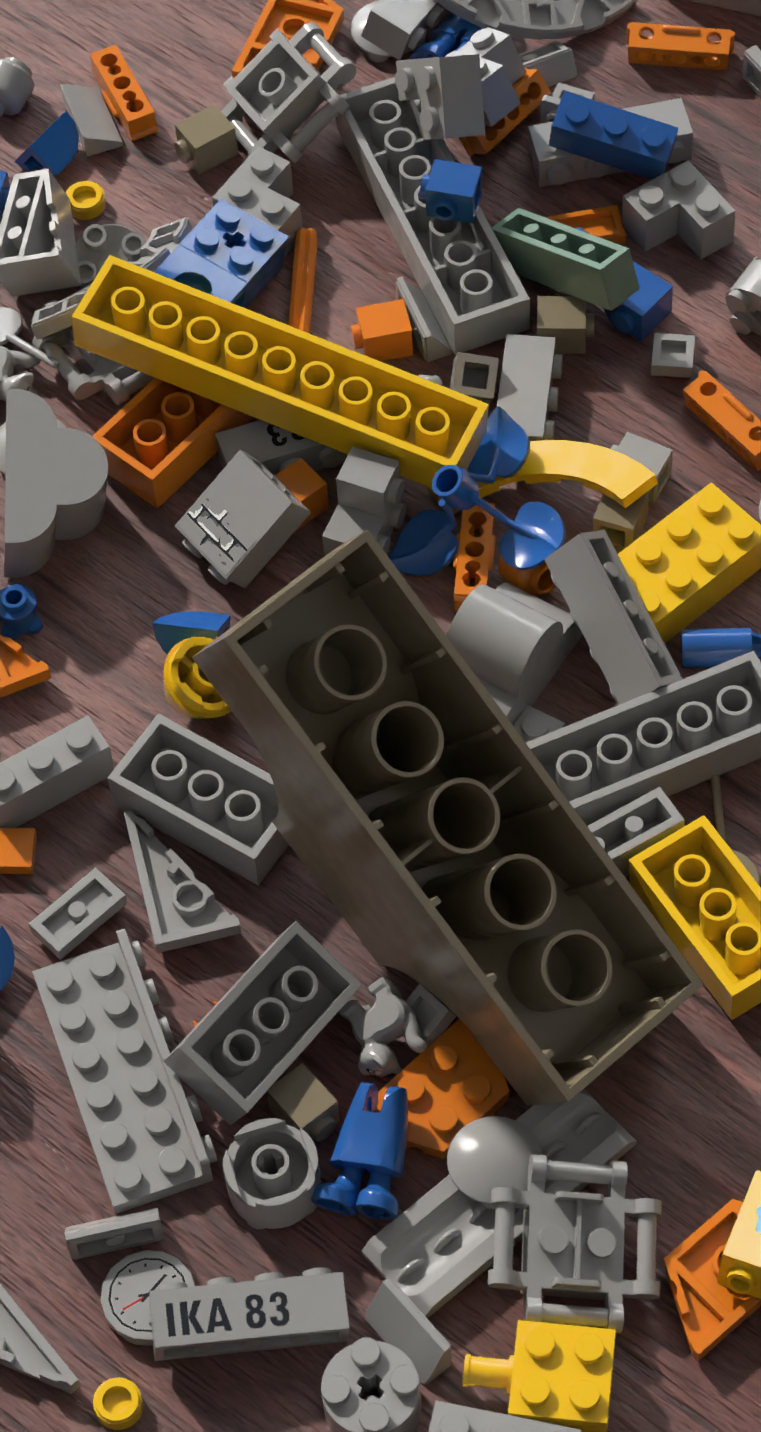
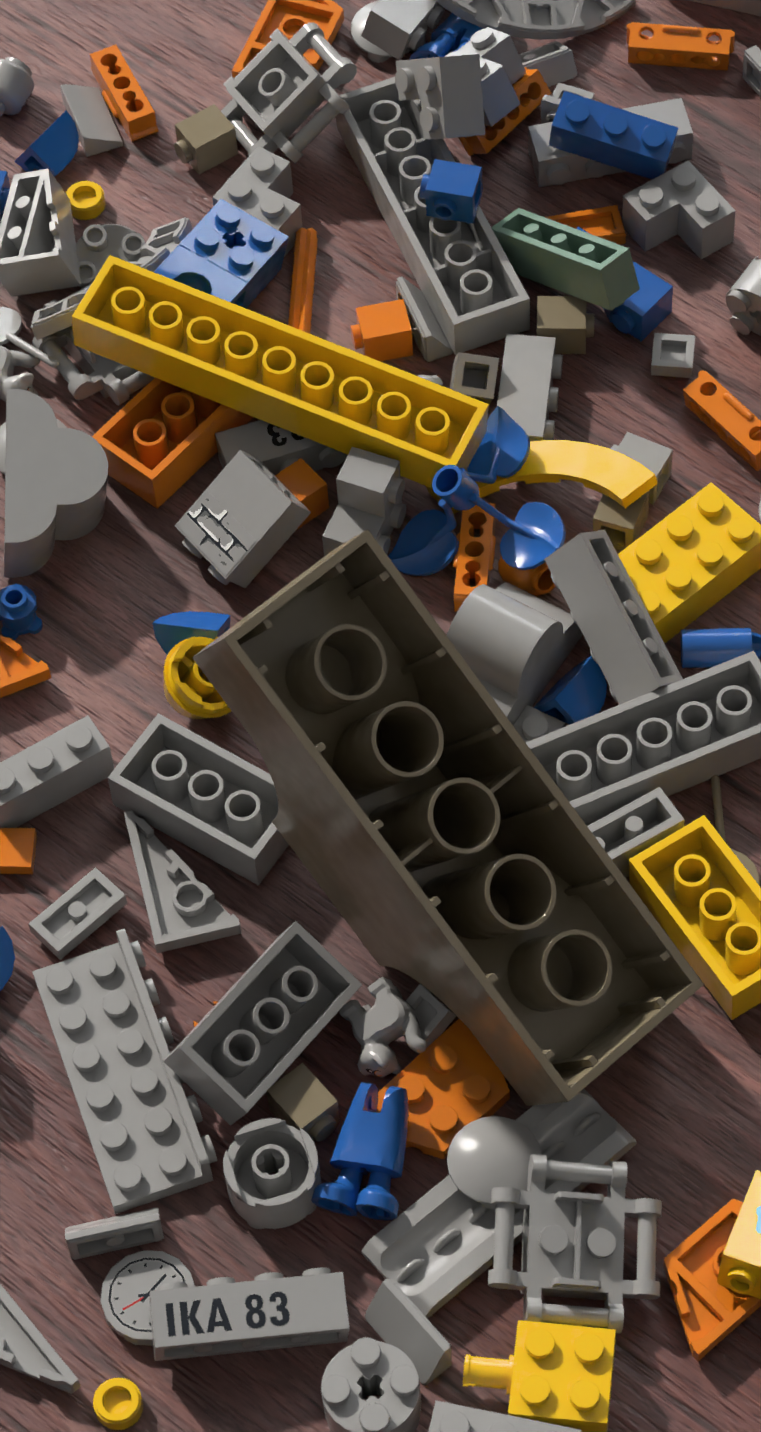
(576, 694): none -> blue brick

